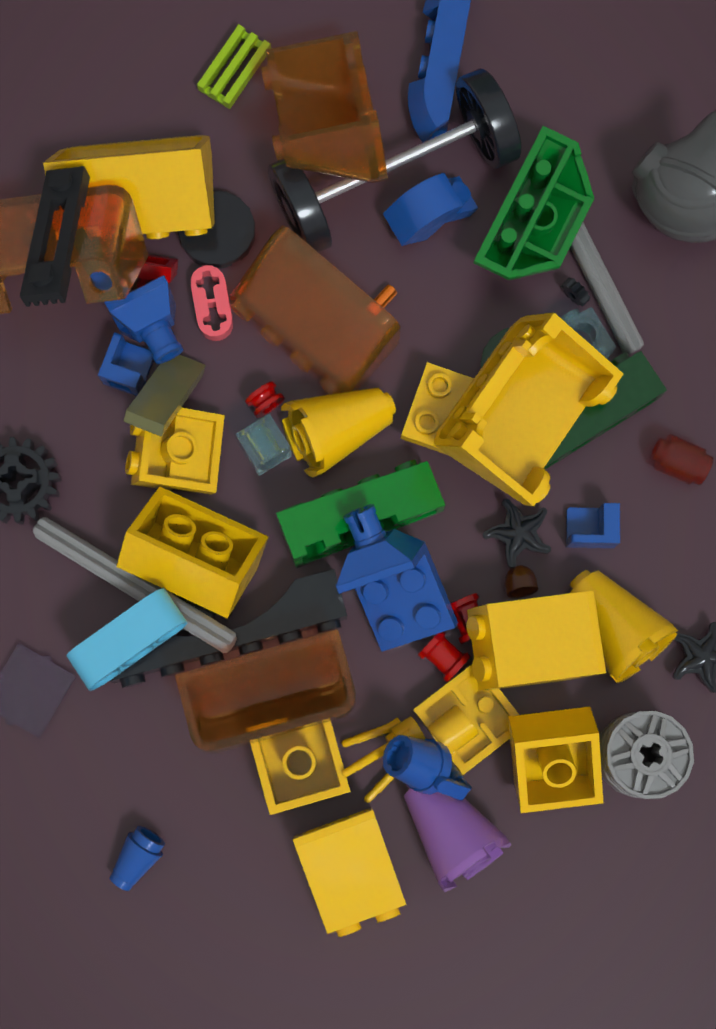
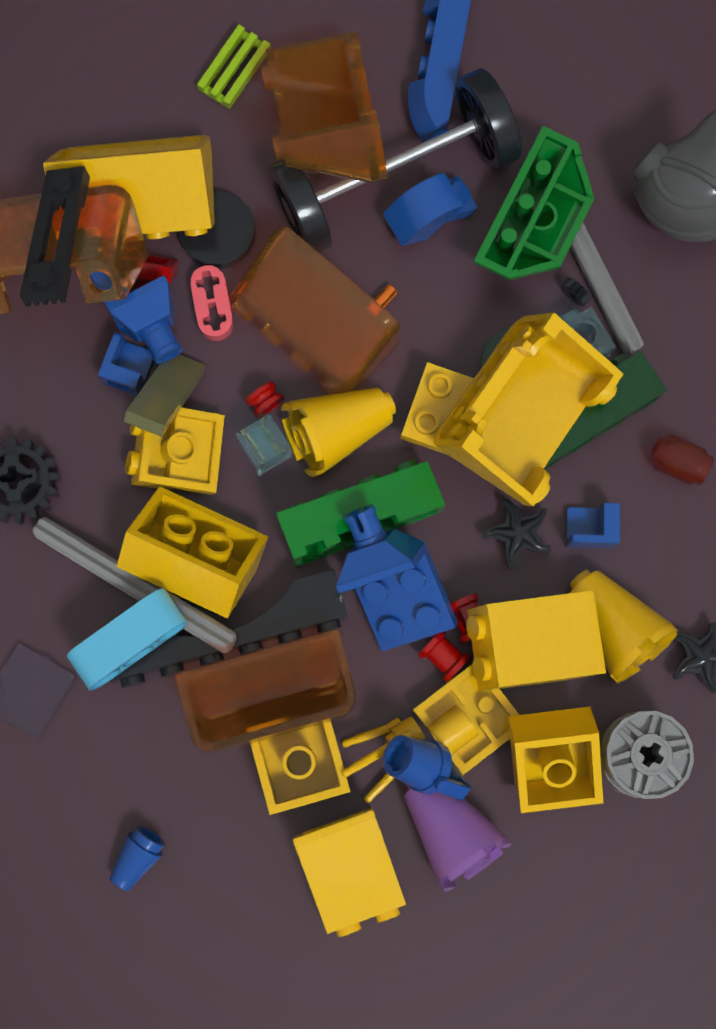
(520, 582): reddish brown hinge -> none

